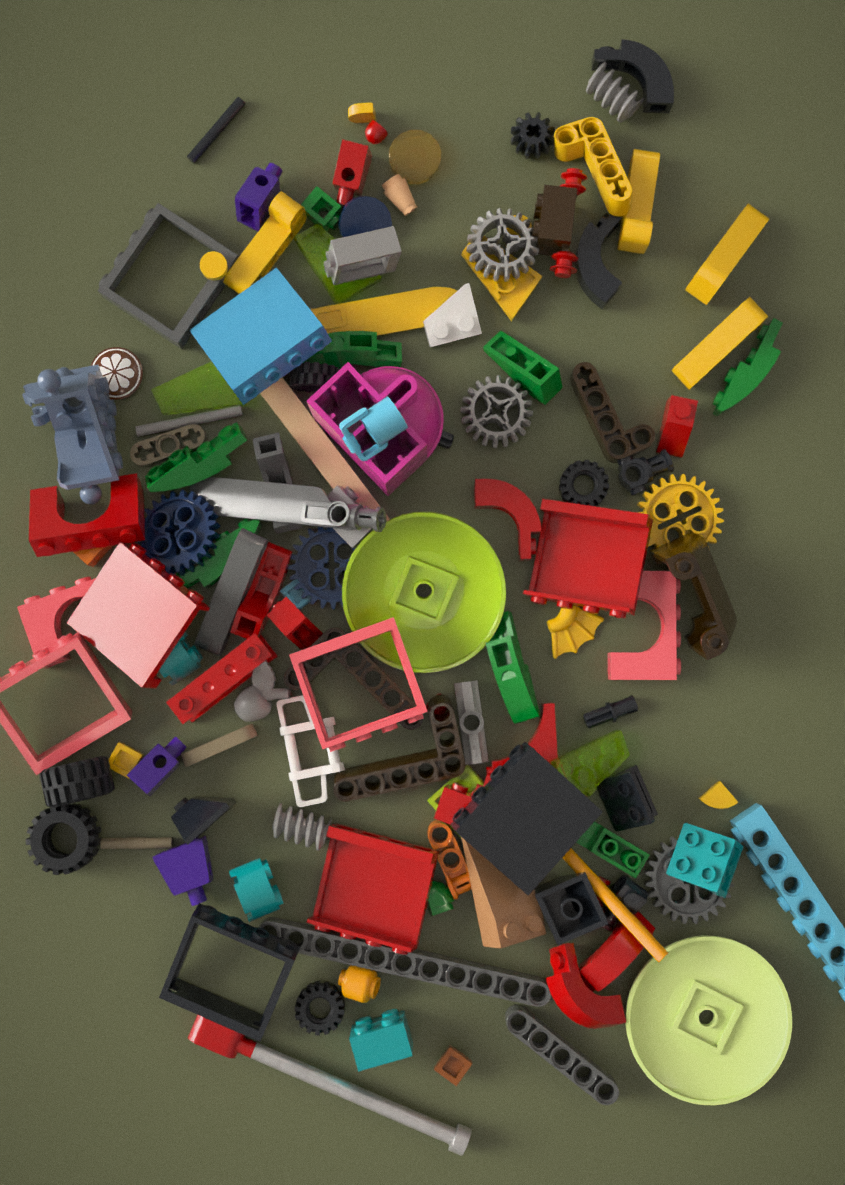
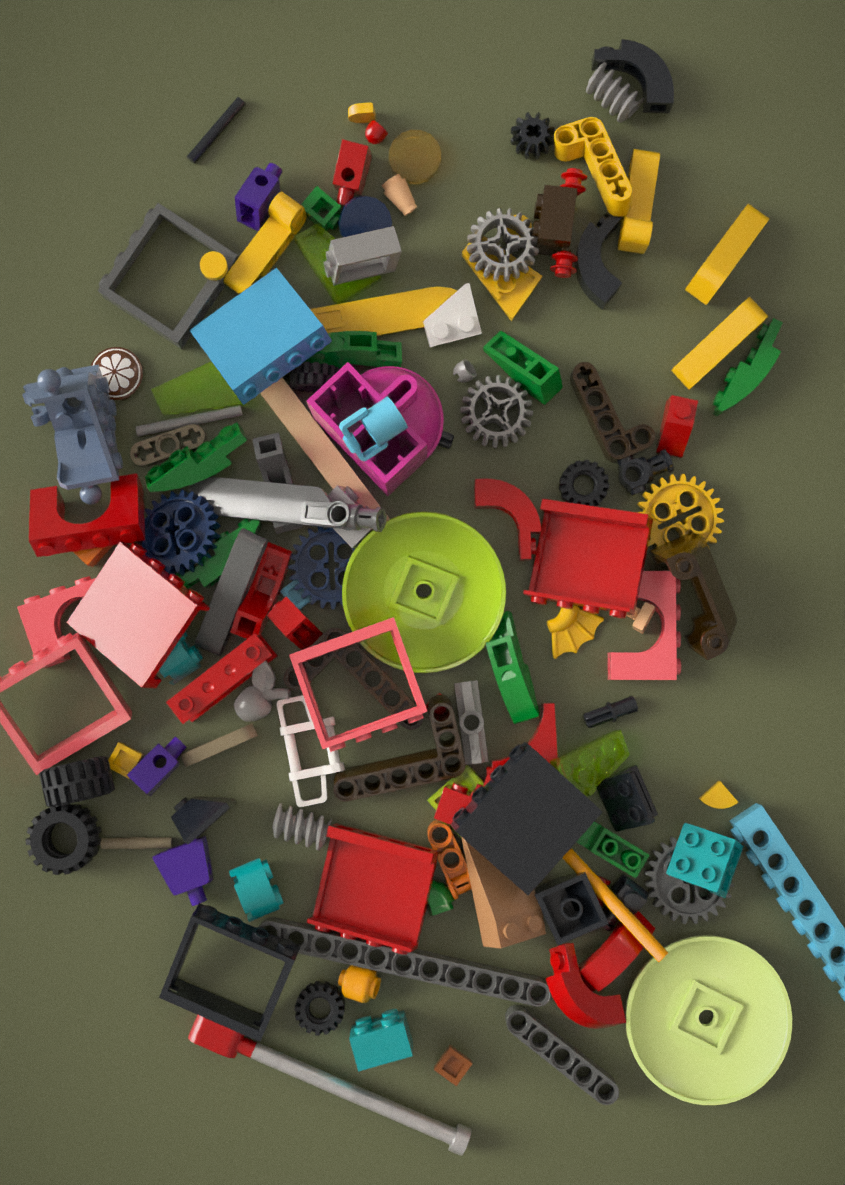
(465, 371): none -> light grey hinge
(642, 617): none -> light nougat tile

